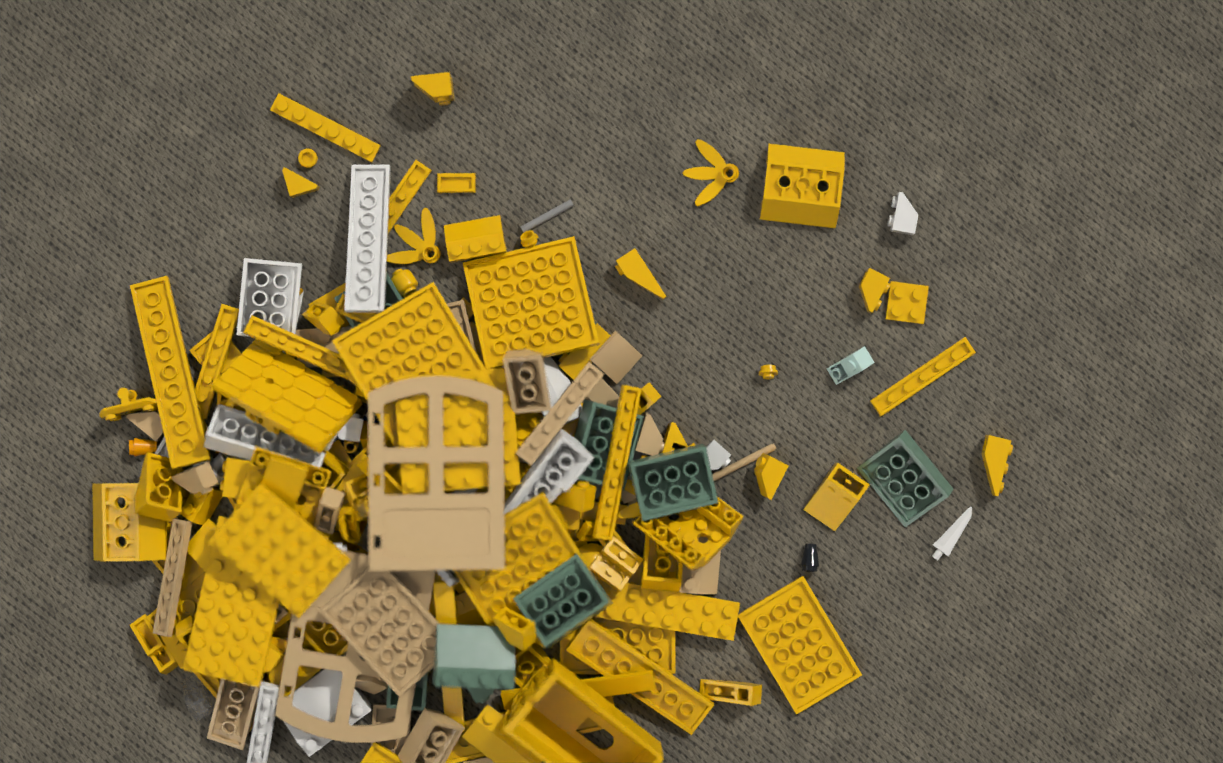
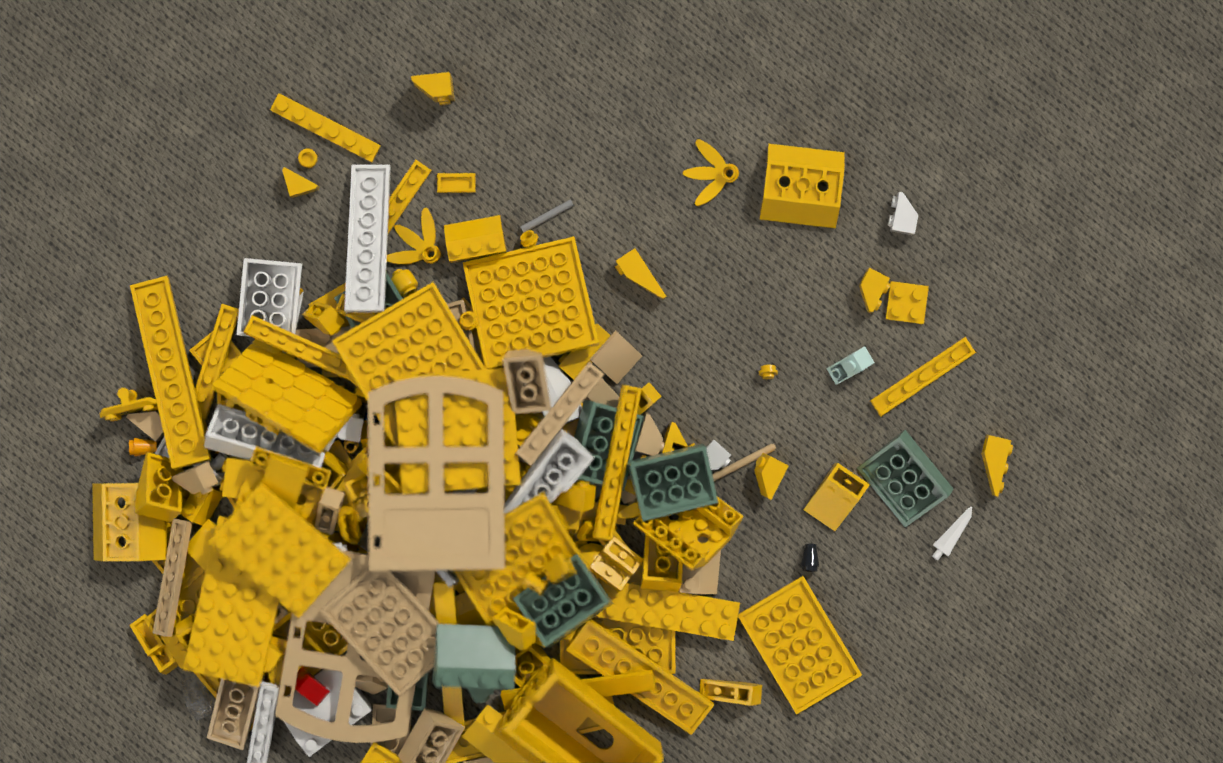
(310, 687): none -> red slope
(468, 320): none -> yellow plate
(535, 583): none -> yellow bush
(559, 568): none -> yellow slope

